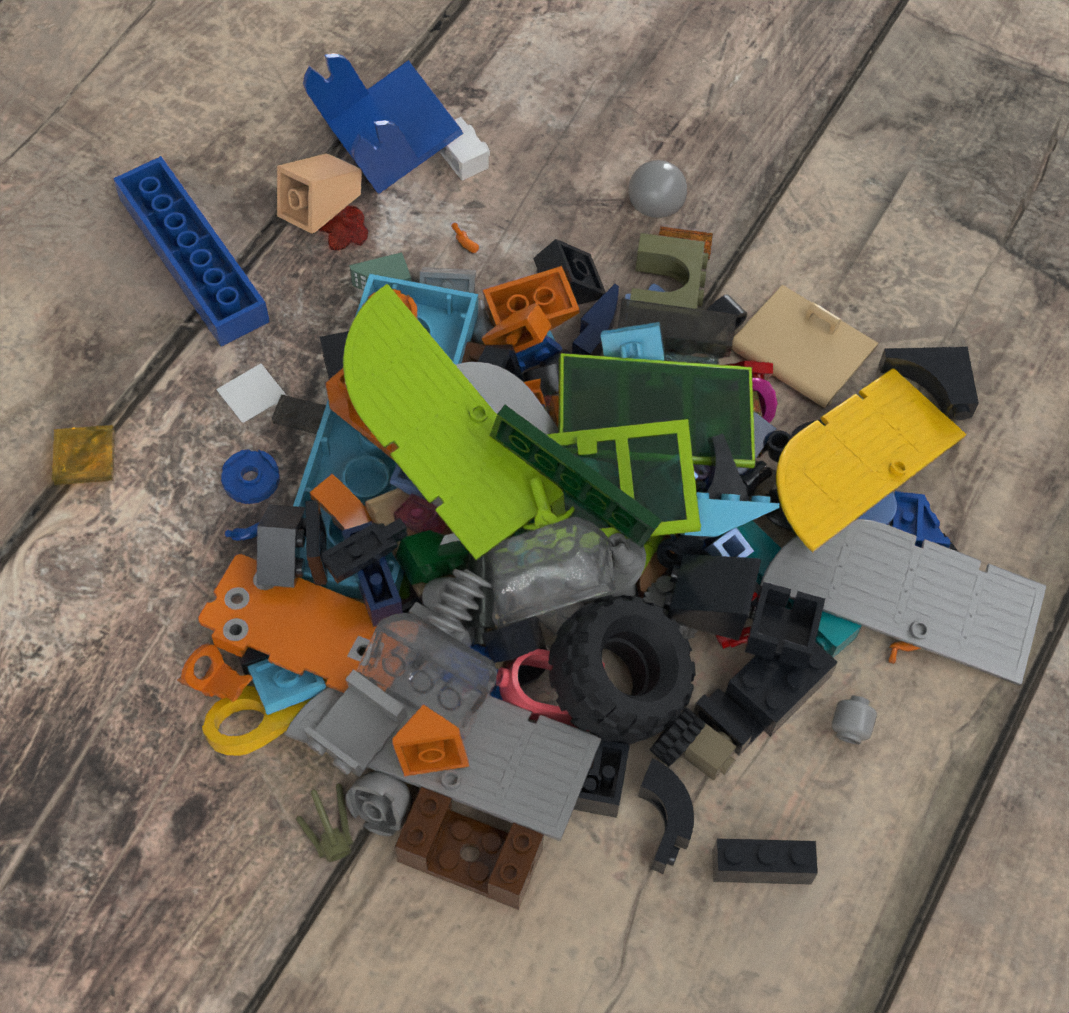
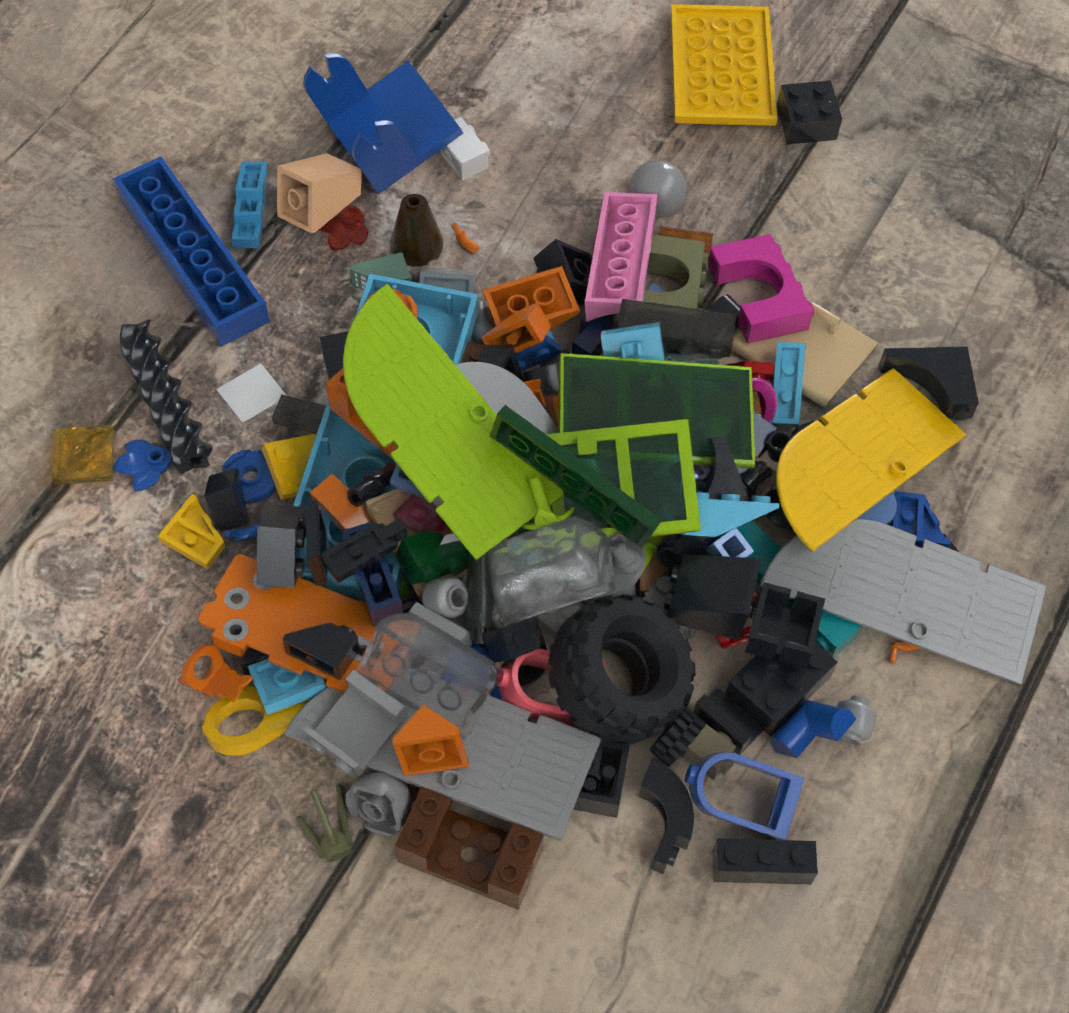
(140, 463): none -> blue plate
(161, 395): none -> black piece
(193, 534): none -> yellow wing
(226, 499): none -> black slope
(250, 205): none -> dark azure slope
(288, 462): none -> yellow wing
(324, 647): none -> black slope
(372, 485): none -> black pin
(416, 232): none -> dark brown cone
(458, 602): light grey piece -> none
(620, 252): none -> bright pink arch
(722, 65): none -> yellow plate
(763, 260): none -> dark pink arch
(784, 801): none -> blue window
(788, 383): none -> medium azure plate
(809, 112): none -> black brick
(810, 721): none -> blue brick

